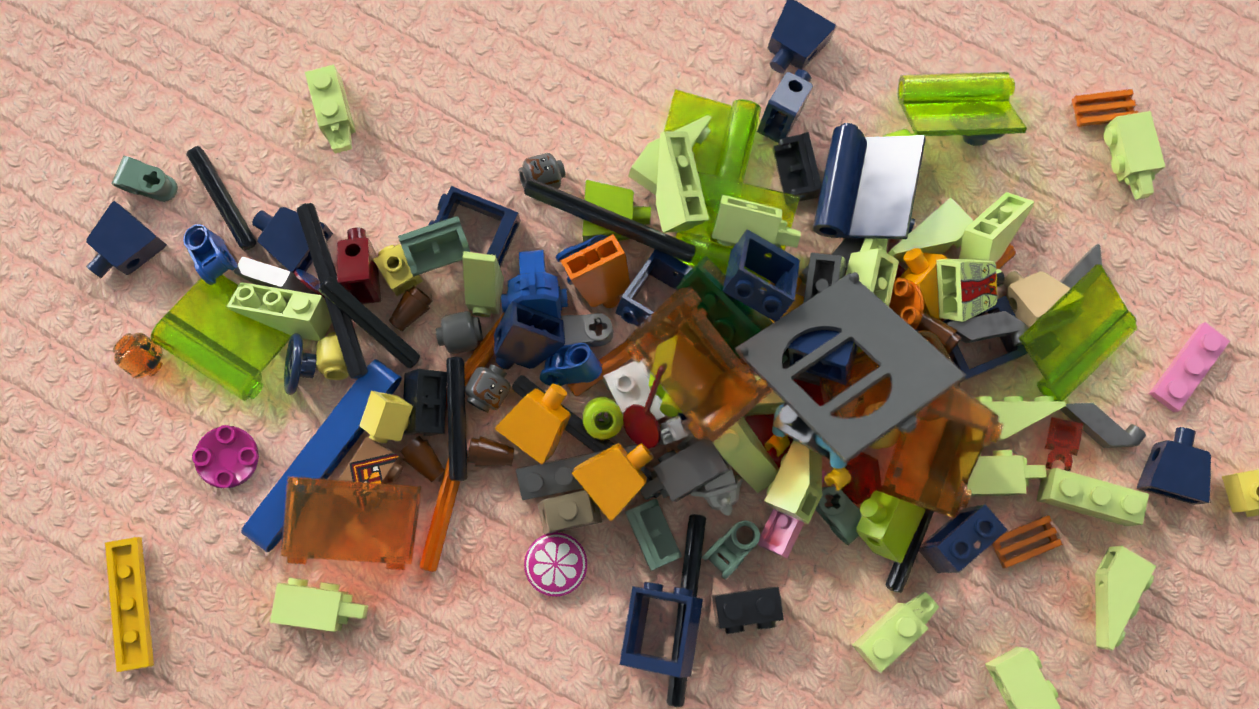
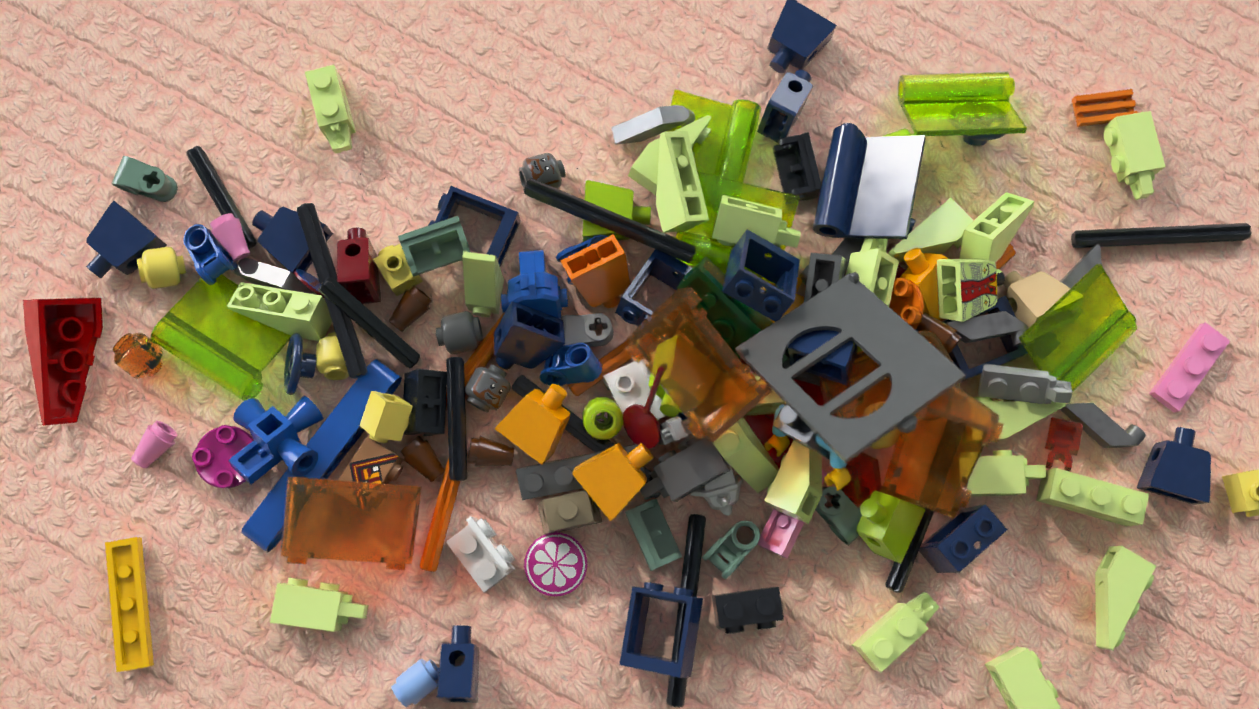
(61, 350): none -> red wedge
(154, 443): none -> bright pink cone
(161, 267): none -> light yellow head
(230, 235): none -> bright pink cone
(275, 439): none -> blue brick
(416, 682): none -> light blue brick
(459, 682): none -> dark blue torso
(481, 554): none -> white bracket
(652, 124): none -> flat silver piece
(1022, 385): none -> light grey hinge
(1049, 532): orange tile -> none
(1161, 235): none -> black axle

